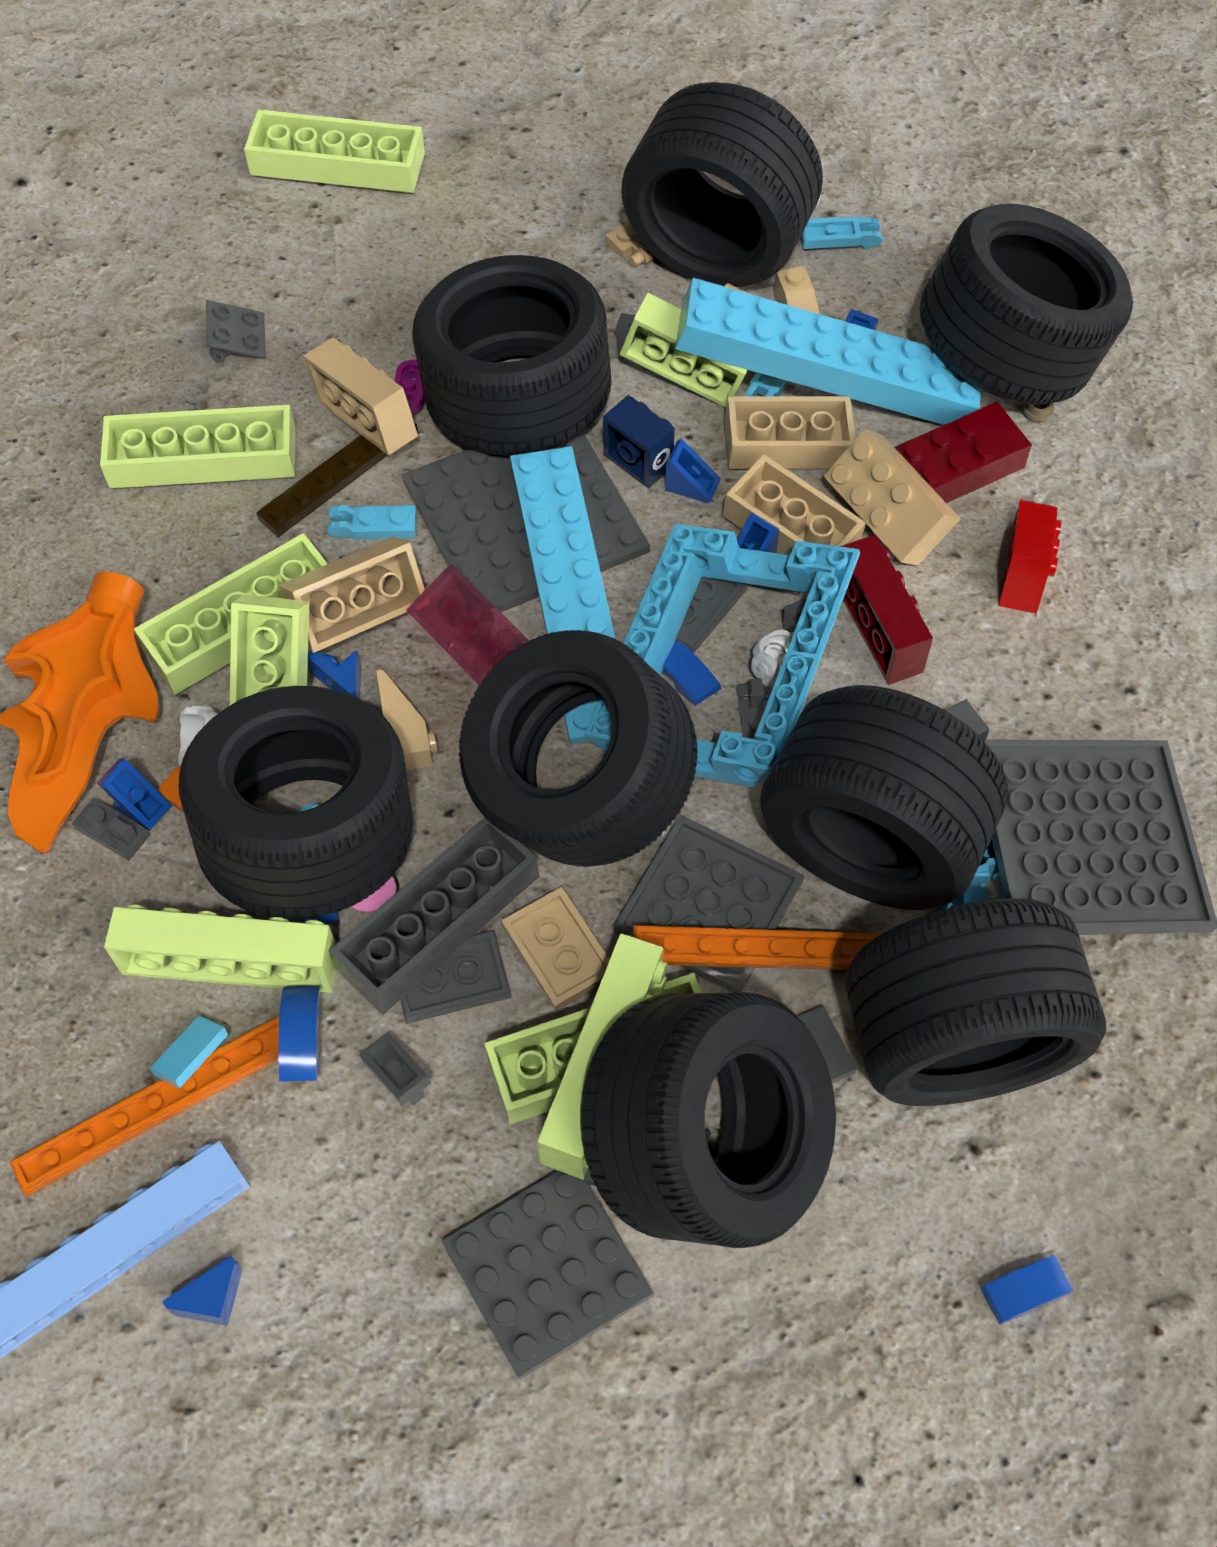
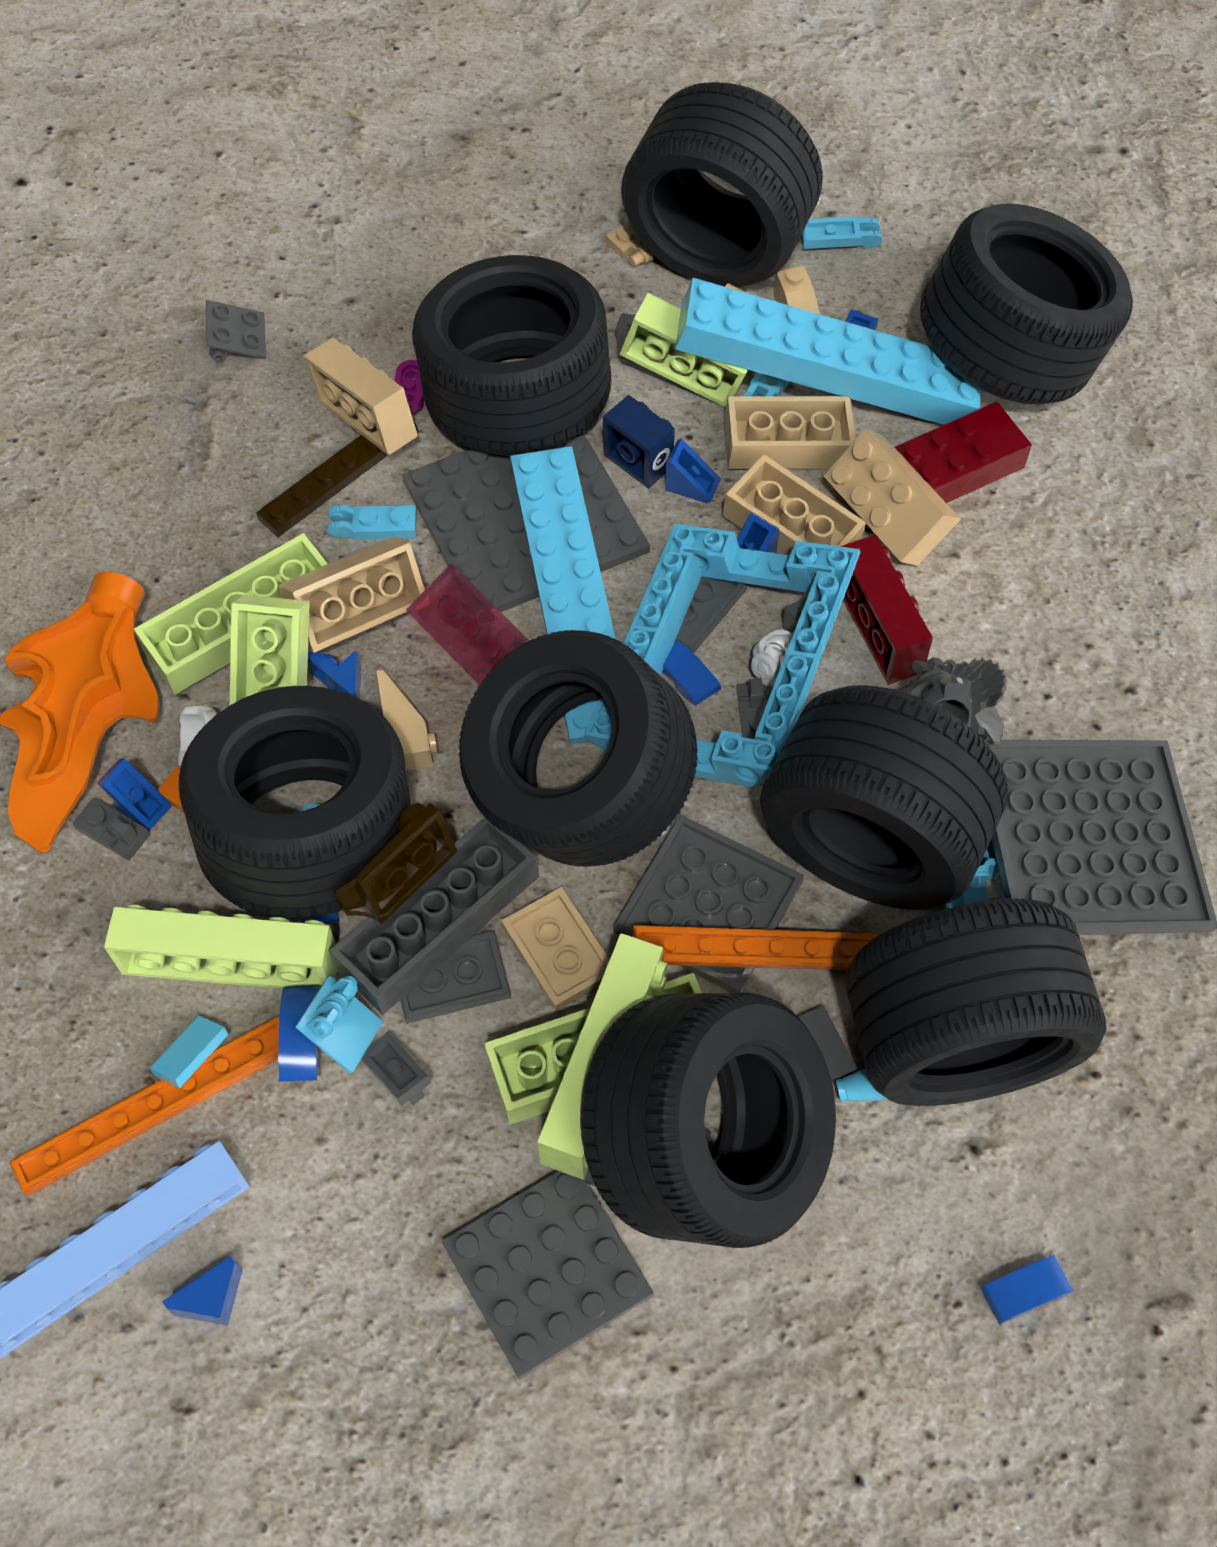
(198, 446): yellowish green brick -> none
(335, 151): yellowish green brick -> none
(340, 1022): none -> medium azure hinge
(400, 866): none -> dark brown slope
(857, 1088): none -> medium azure cone
(964, 691): none -> dark grey piece
(1031, 556): red wedge -> none
(1038, 412): dark tan plate -> none

